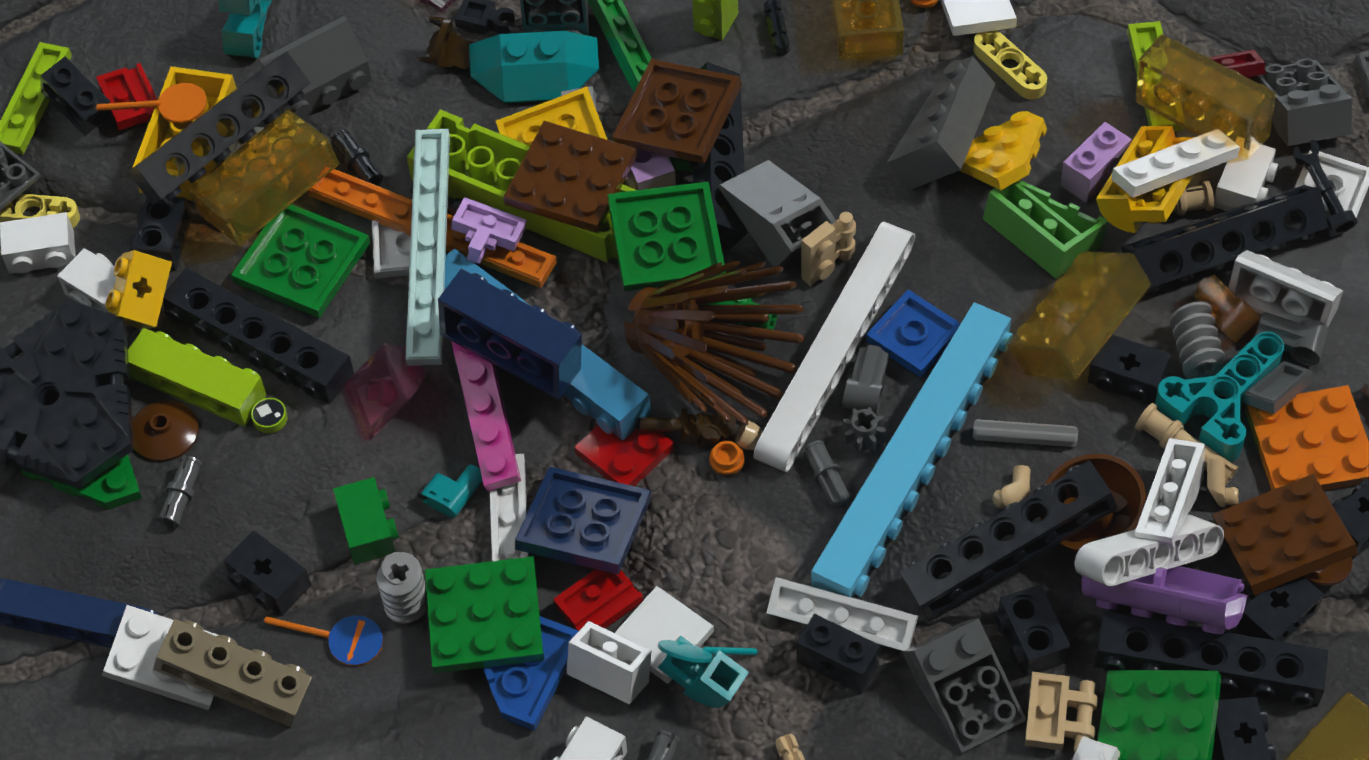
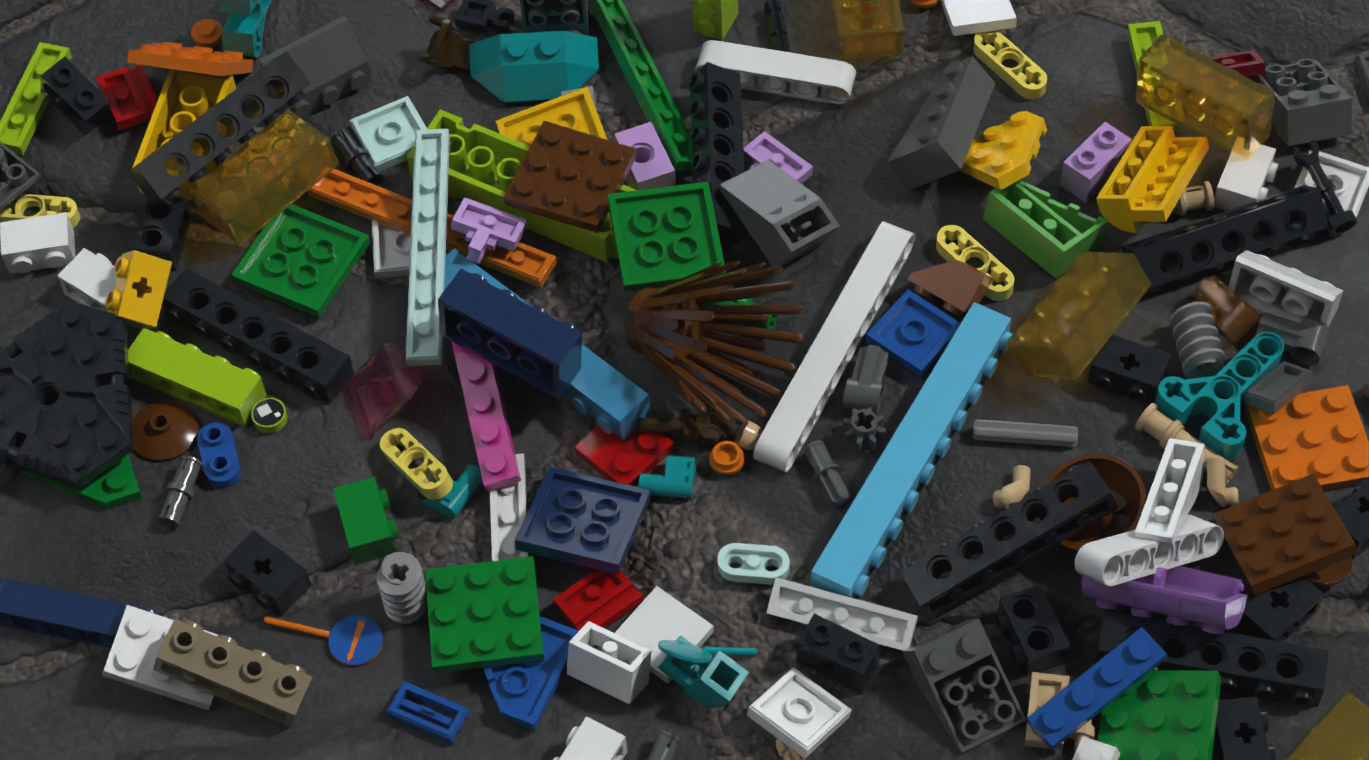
(176, 104): orange piece -> none
(195, 59): none -> orange plate
(207, 33): none -> orange plate
(217, 453): none -> blue plate
(388, 132): none -> light aqua tile
(418, 475): none -> light yellow beam
(454, 725): none -> blue tile
(677, 110): reddish brown plate -> none
(677, 480): none -> teal piece
(754, 562): none -> light aqua plate
(768, 148): none -> lavender hinge
(782, 71): none -> white beam
(799, 712): none -> white tile
(826, 245): tan plate -> none
(954, 283): none -> dark orange slope
(969, 249): none -> light yellow beam
(1096, 688): none -> blue plate
(1175, 163): white plate -> none

